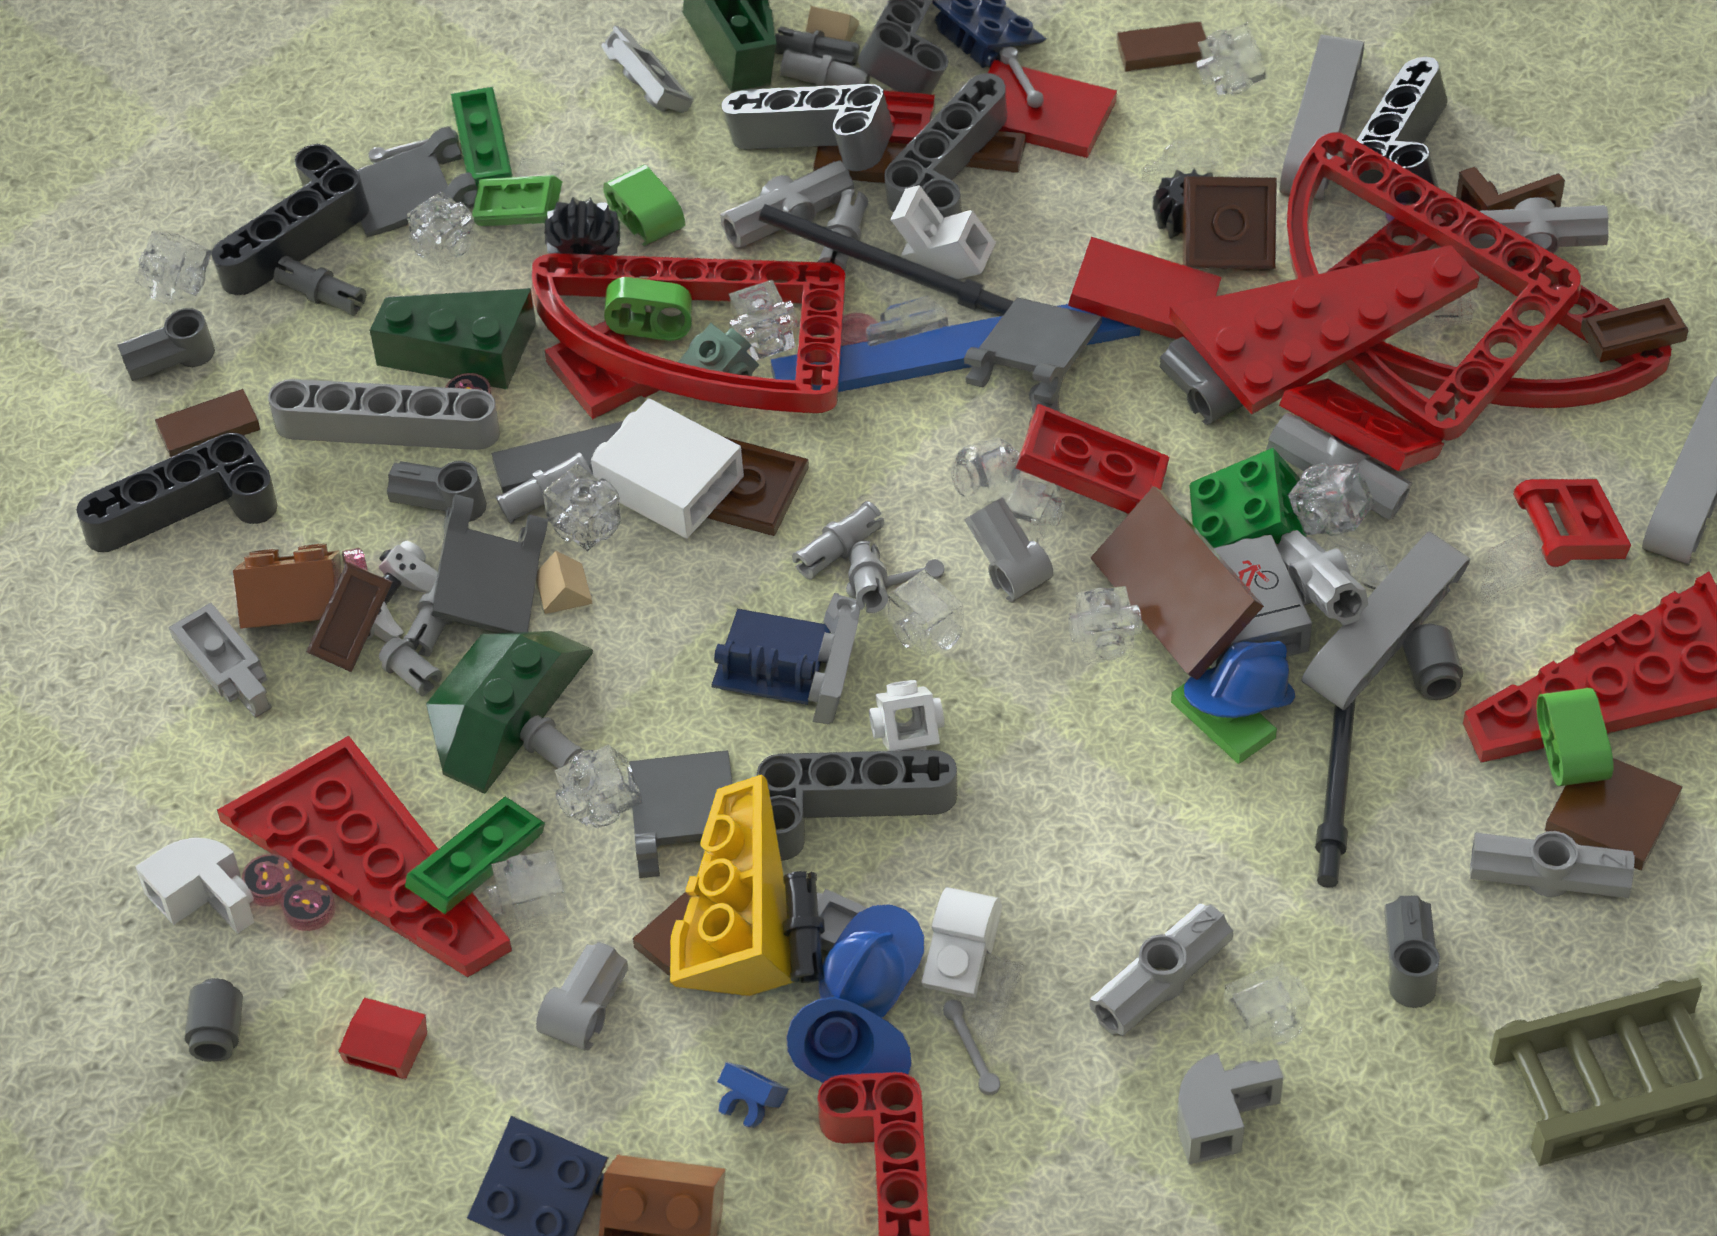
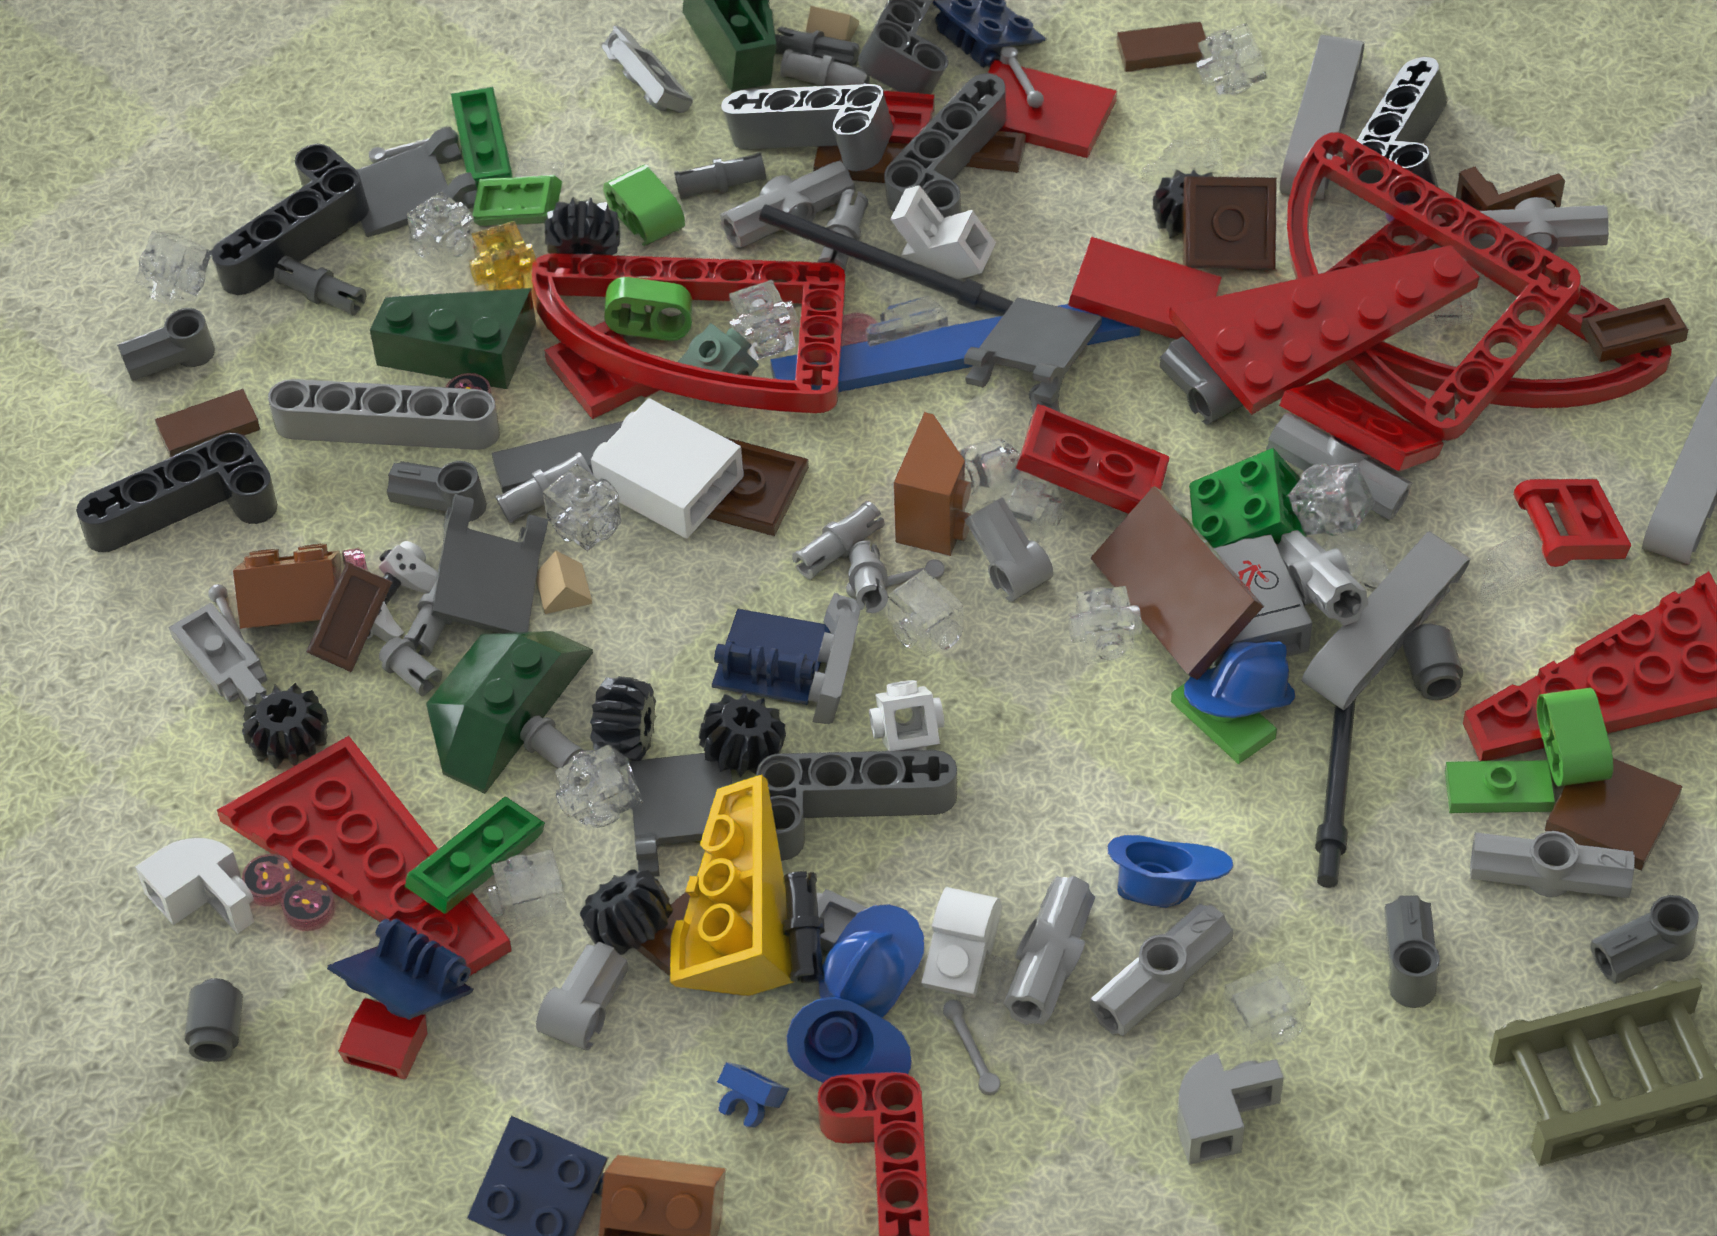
(218, 594): none -> light grey hinge
(285, 725): none -> black gear
(406, 971): none -> dark blue hinge
(501, 258): none -> clear yellow brick
(624, 716): none -> black gear
(627, 911): none -> black gear
(720, 175): none -> dark grey pin
(741, 733): none -> black gear
(931, 491): none -> dark orange slope
(1049, 950): none -> light grey piece
(1164, 871): none -> blue piece
(1499, 786): none -> bright green plate
(1645, 940): none -> dark grey piece

